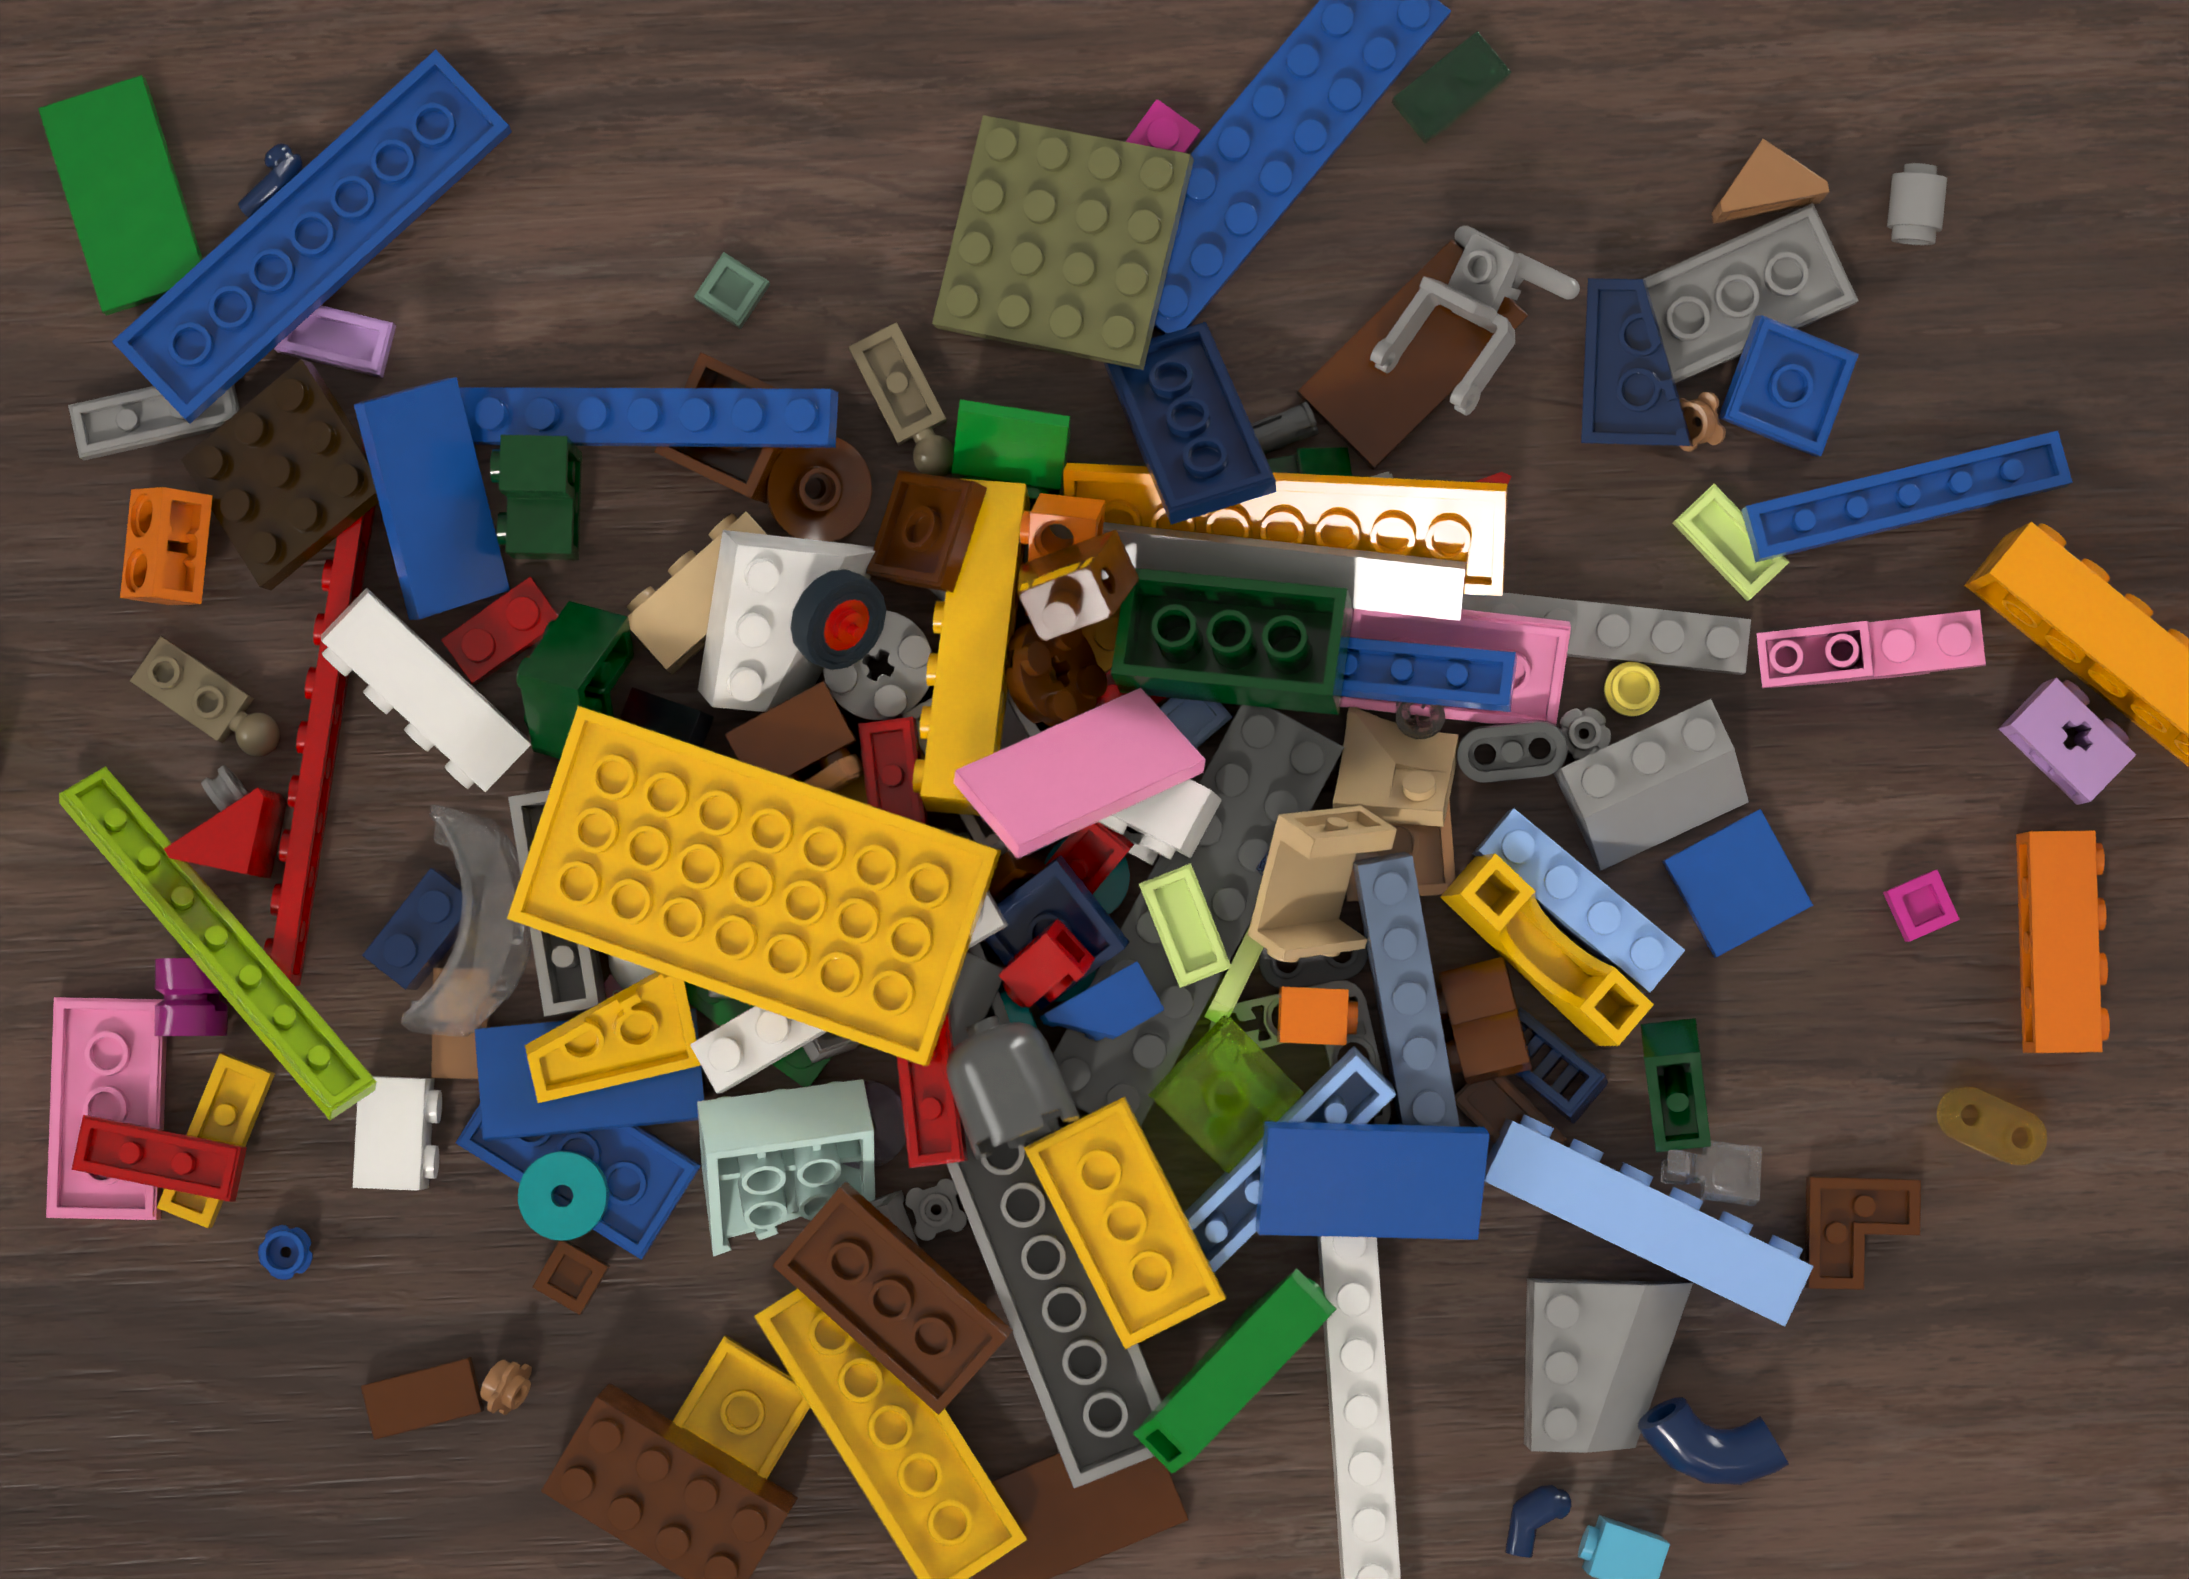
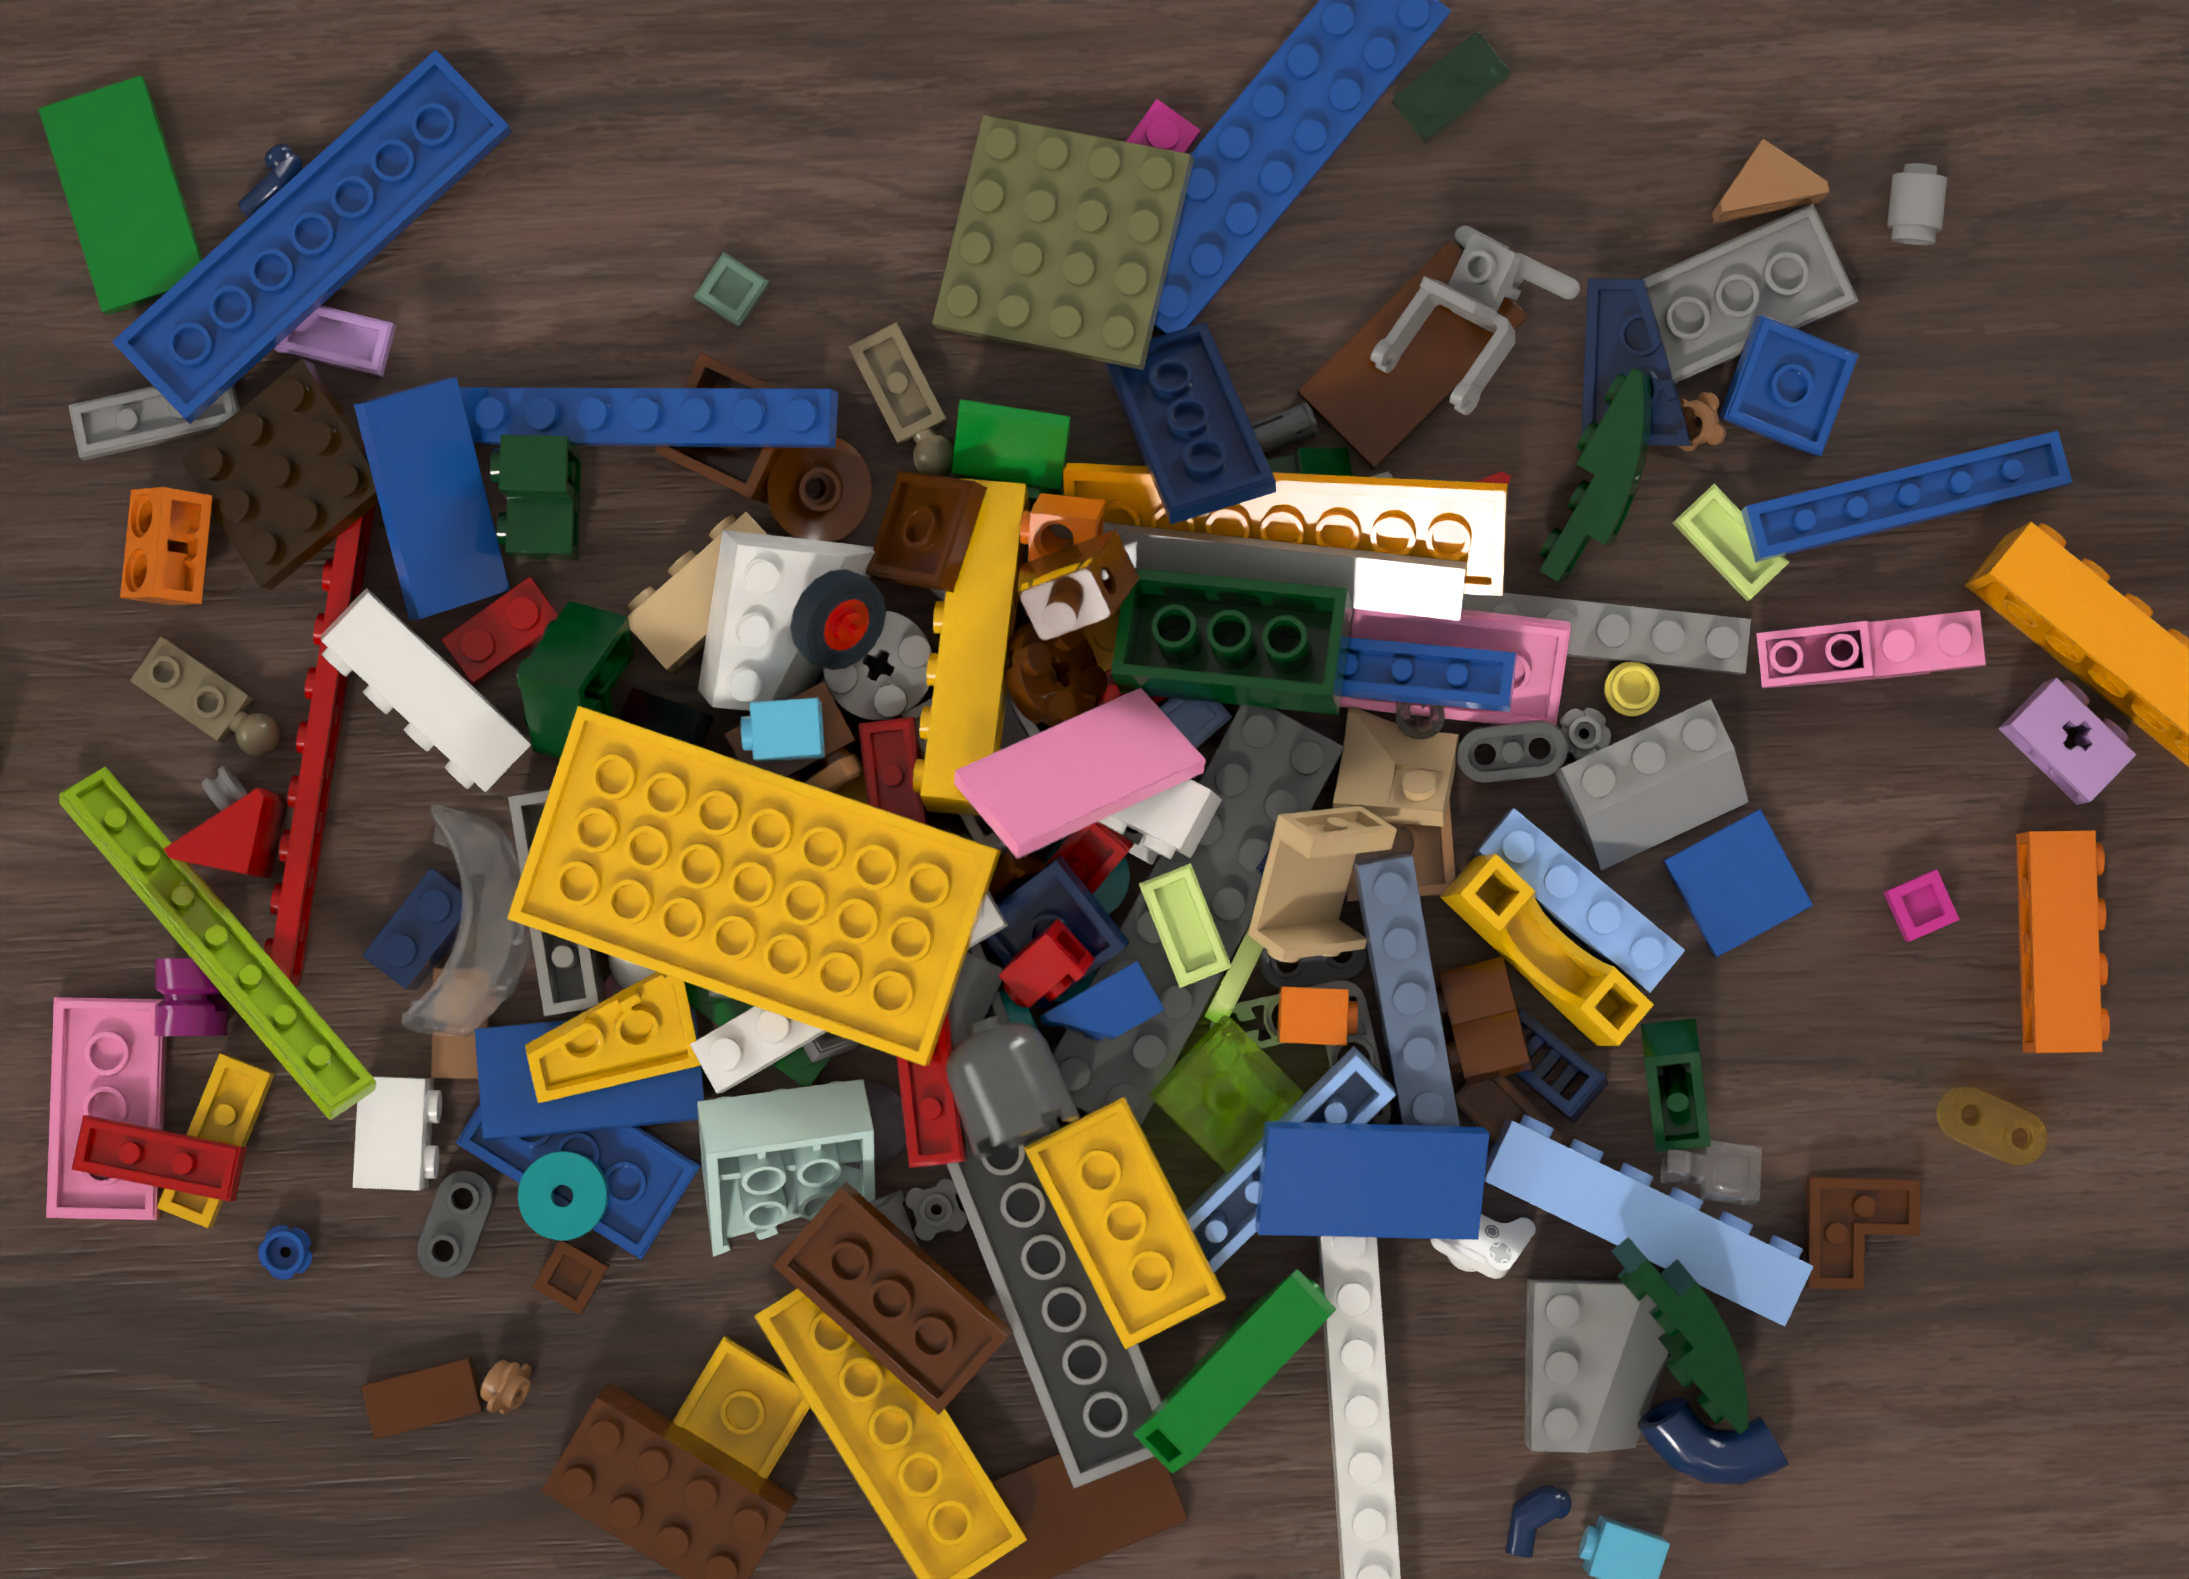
(454, 1224): none -> dark grey plate
(784, 730): none -> medium azure brick
(1493, 1251): none -> white piece
(1616, 456): none -> dark green slope
(1693, 1334): none -> dark green slope

